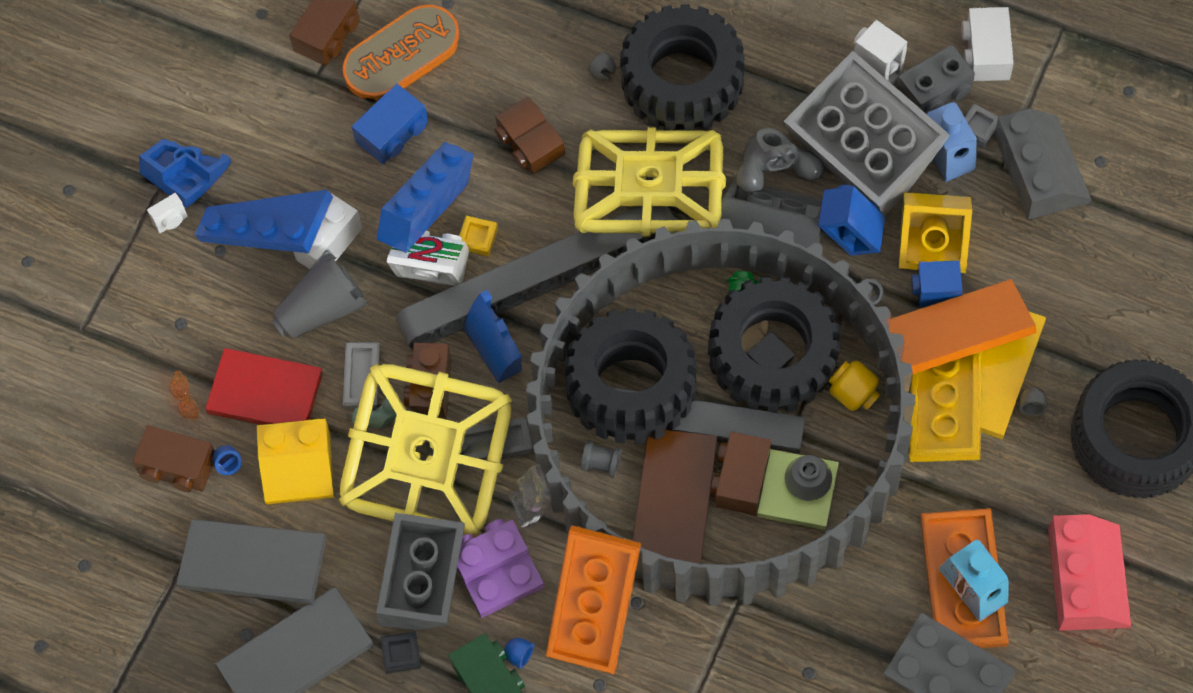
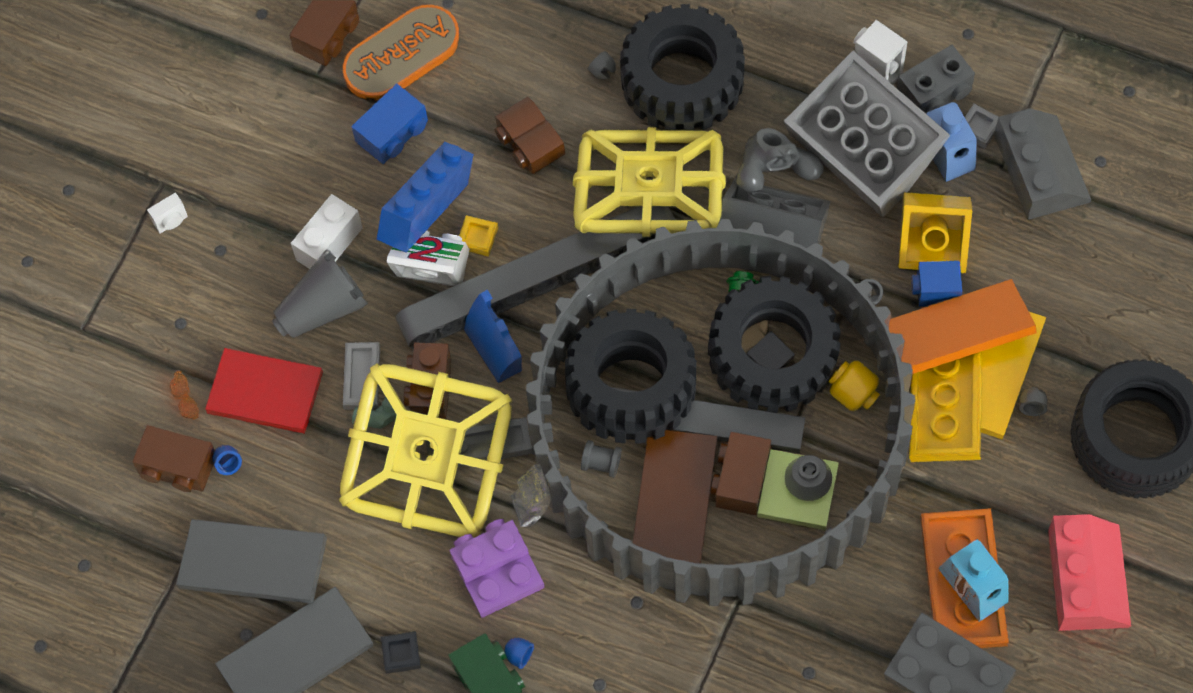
(181, 169): blue slope -> none
(267, 223): blue wing -> none
(295, 461): yellow slope -> none
(419, 572): dark grey slope -> none
(593, 599): orange tile -> none
(851, 220): blue brick -> none
(988, 43): white brick -> none

